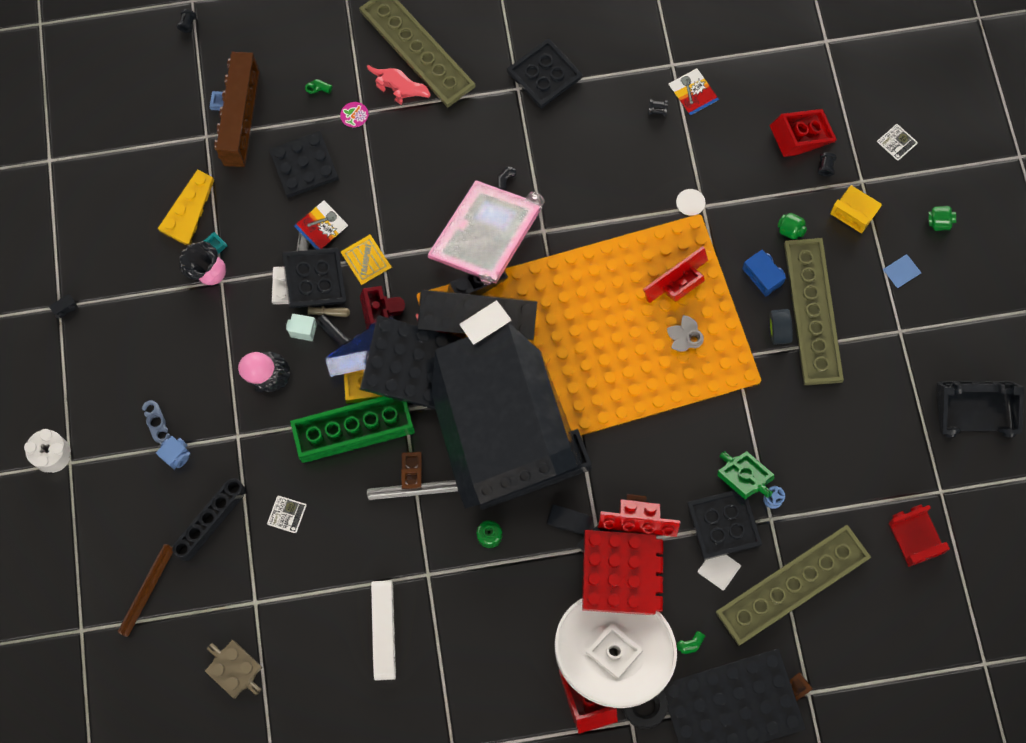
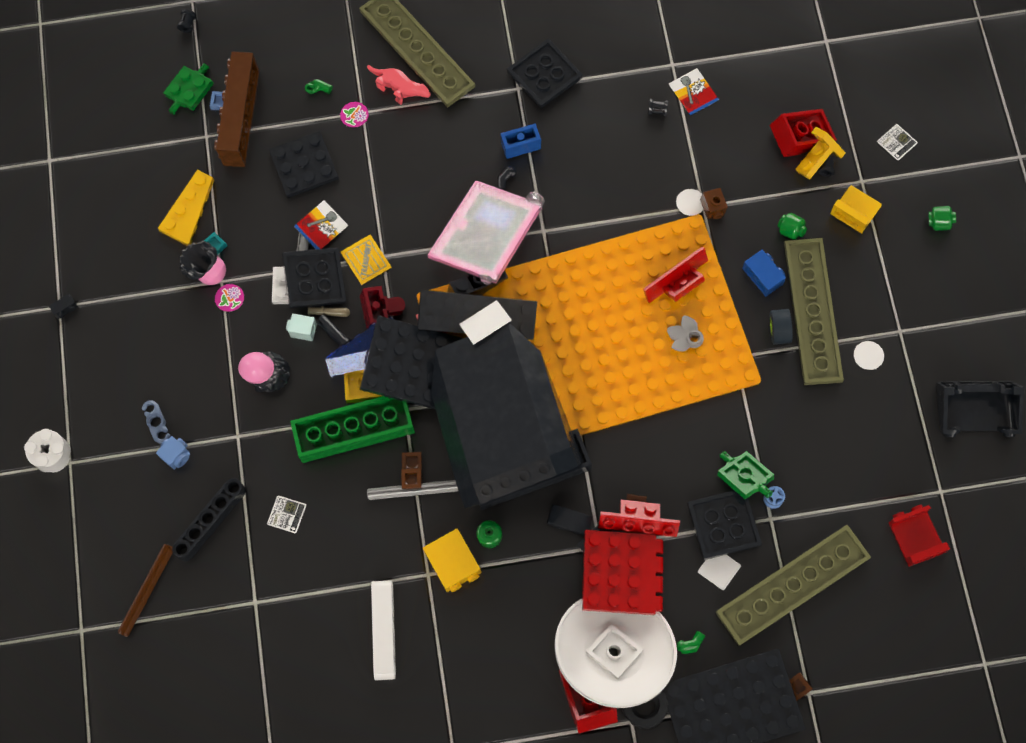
(188, 88): none -> green plate
(229, 297): none -> sticker
(233, 669): dark tan plate -> none
(452, 561): none -> yellow brick
(521, 141): none -> blue brick
(713, 203): none -> reddish brown brick
(819, 153): none -> yellow bracket
(868, 355): none -> white sticker
(902, 271): medium blue sticker -> none

